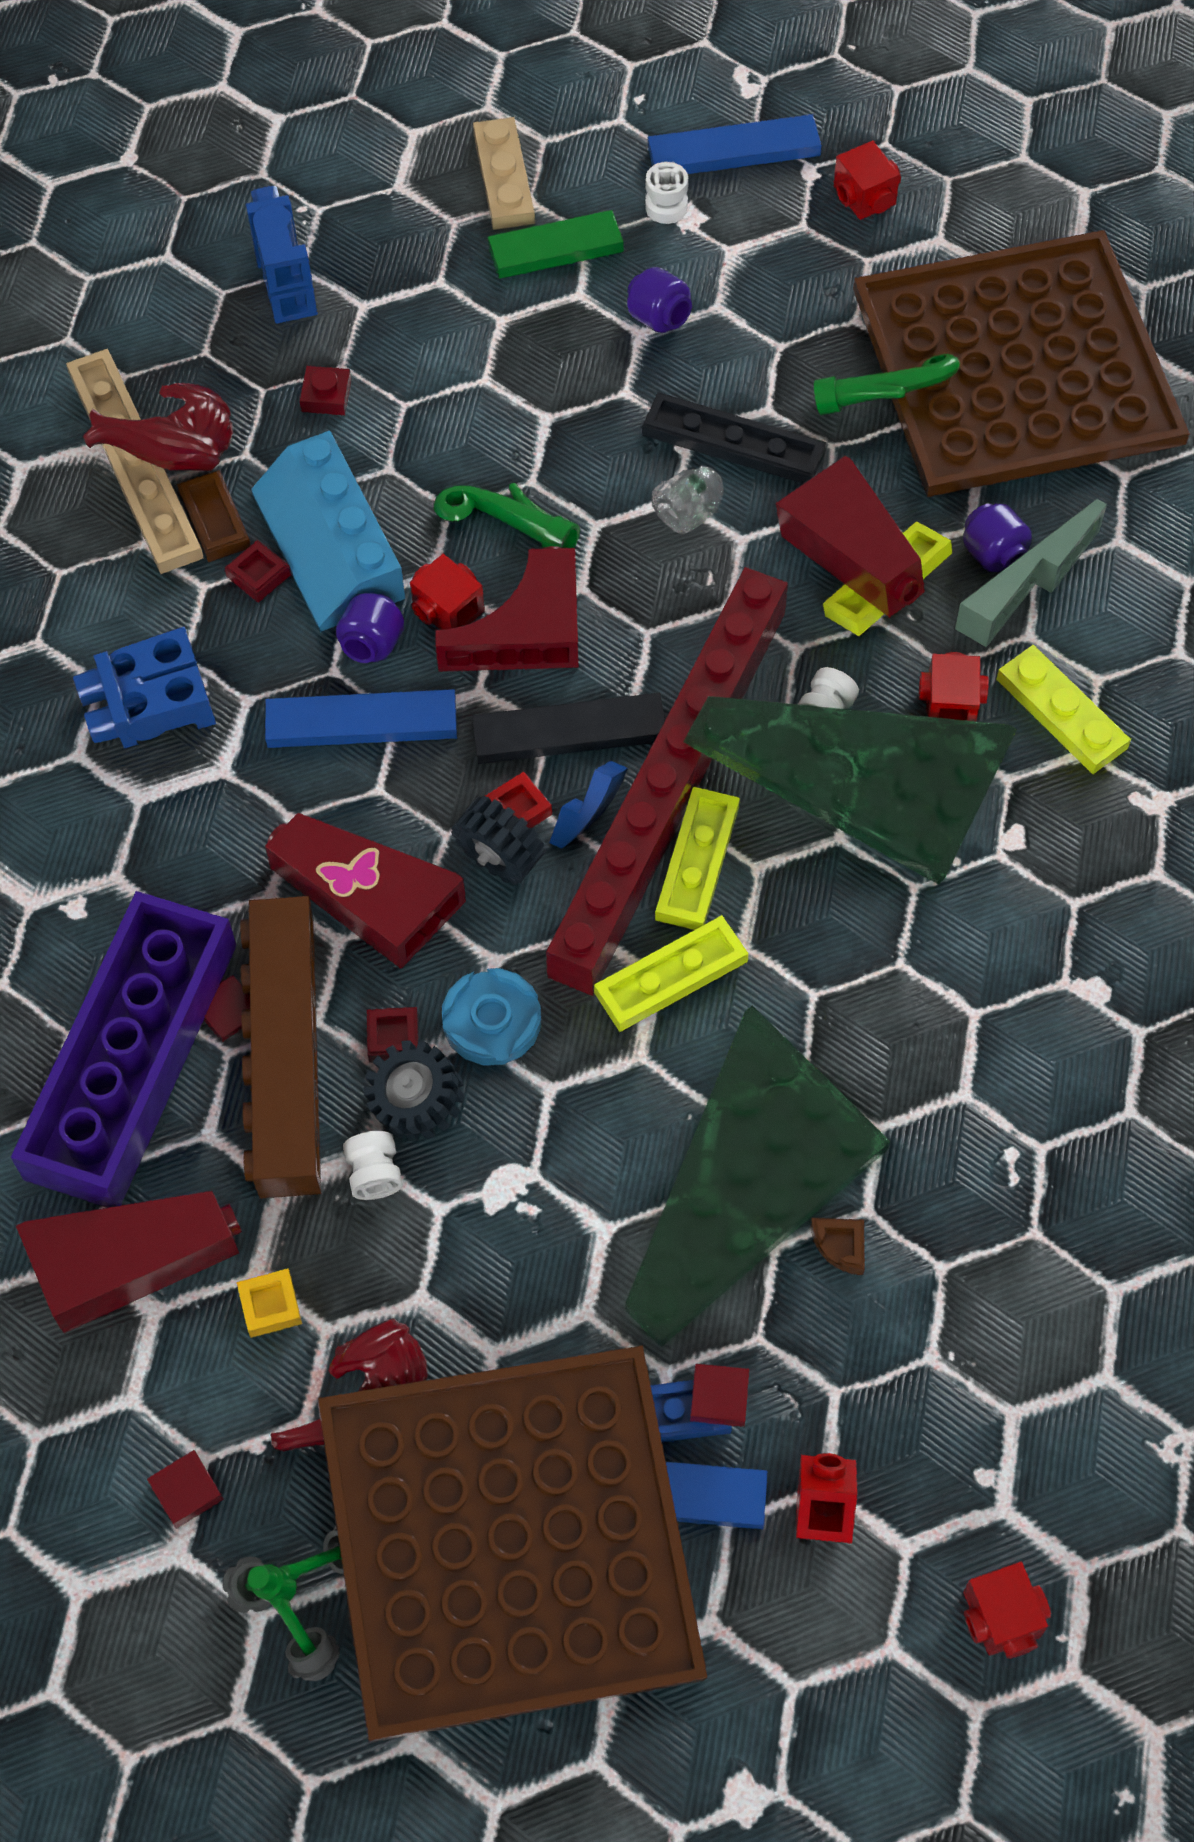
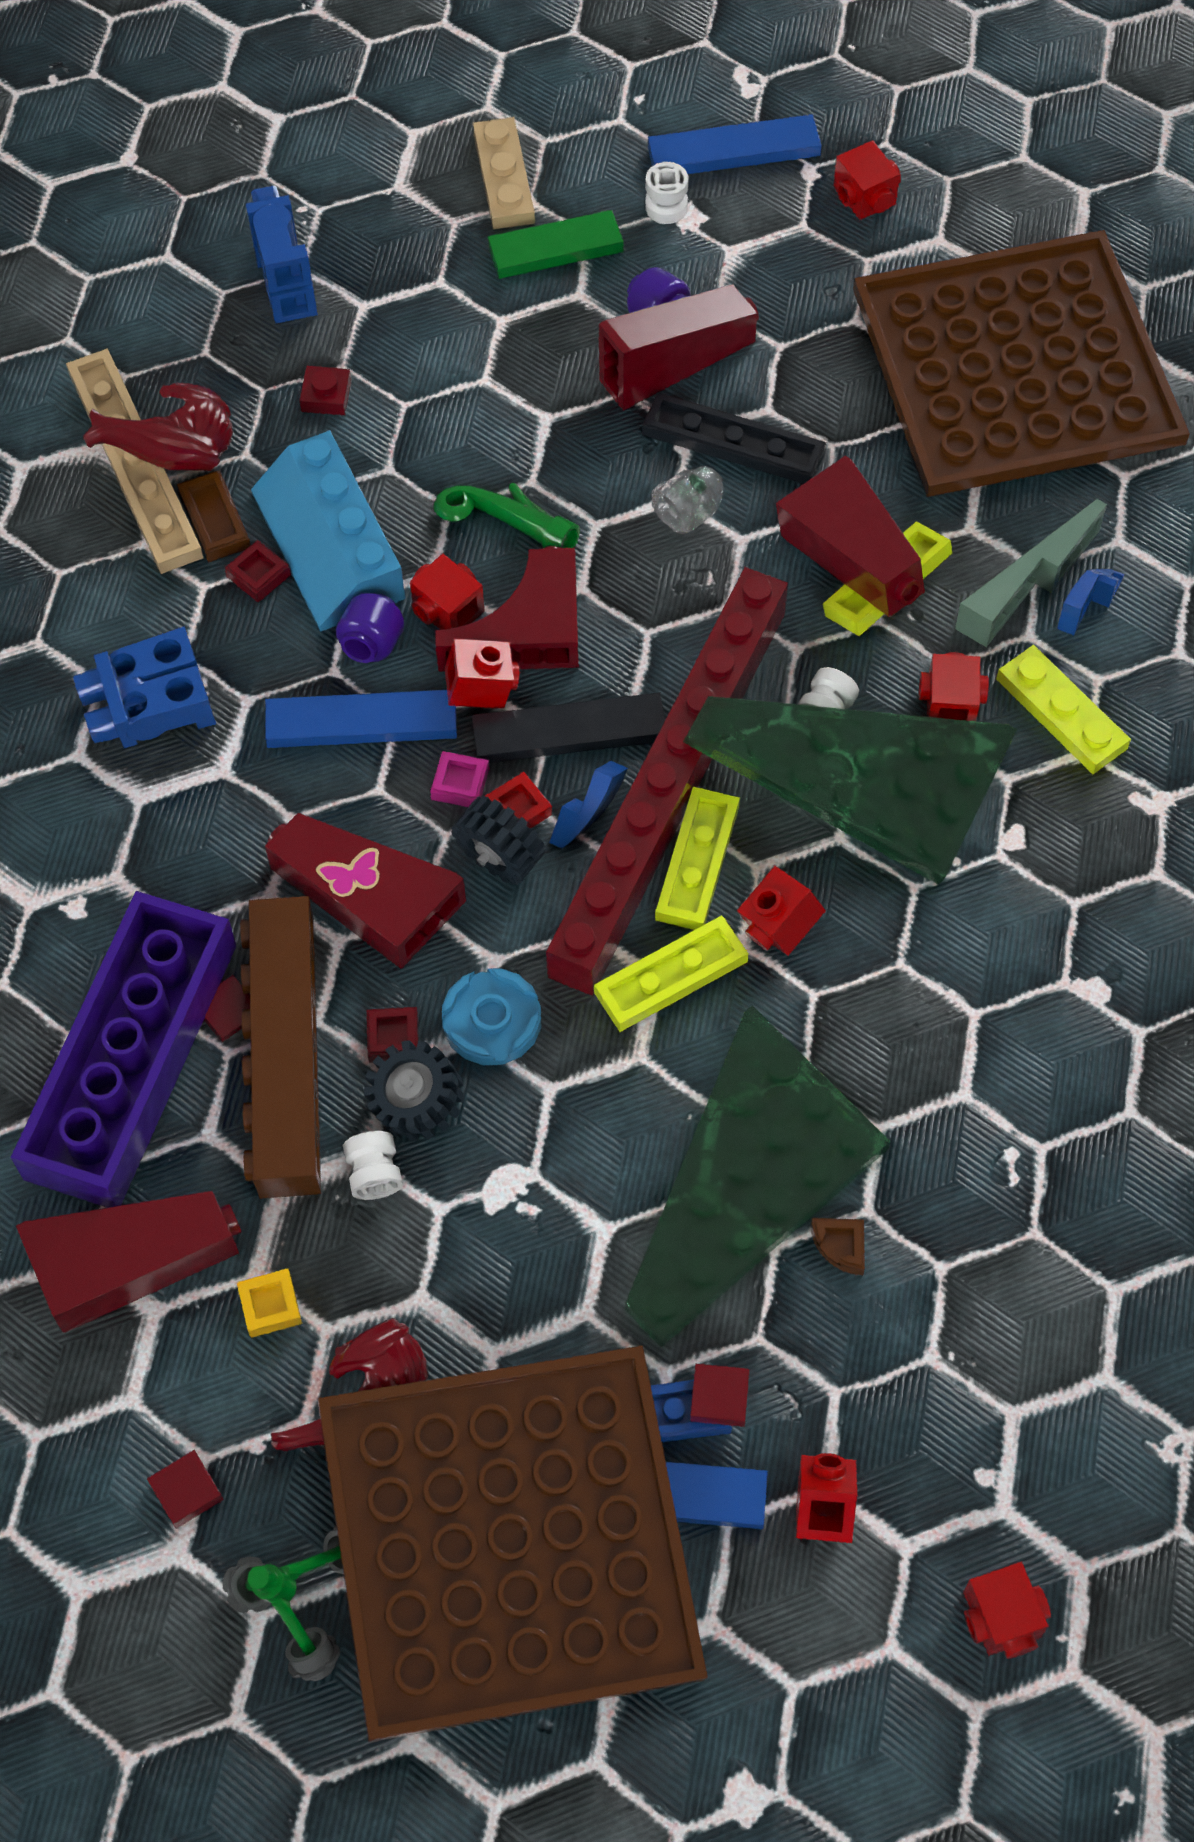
(459, 779): none -> dark pink tile
(480, 673): none -> red brick
(672, 341): none -> dark red slope
(780, 912): none -> red brick
(834, 393): green plant -> none
(996, 536): dark purple head -> none
(1094, 586): none -> blue slope

